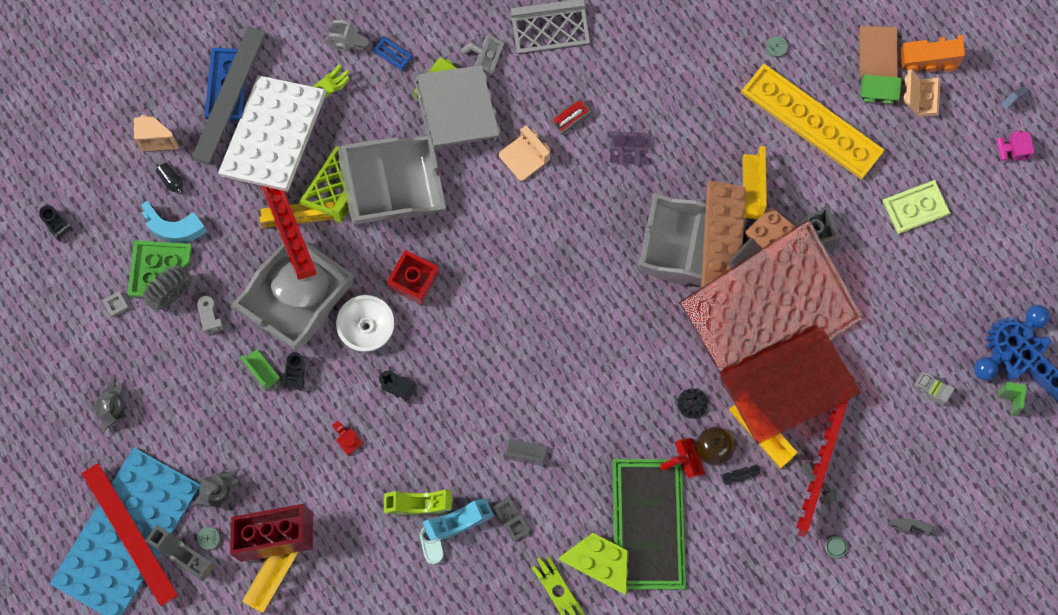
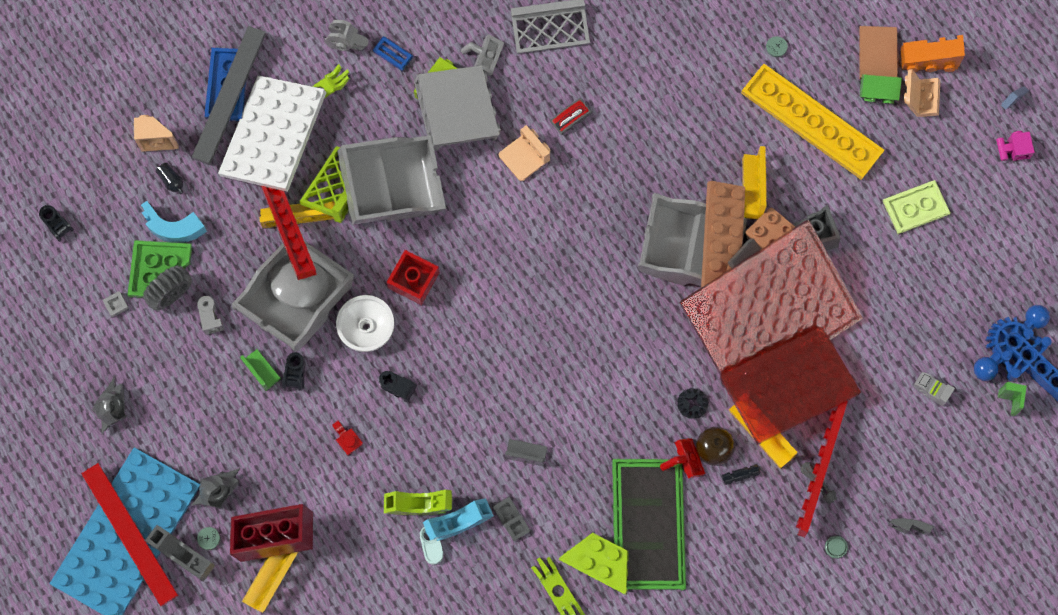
(629, 142): clear purple plate -> none

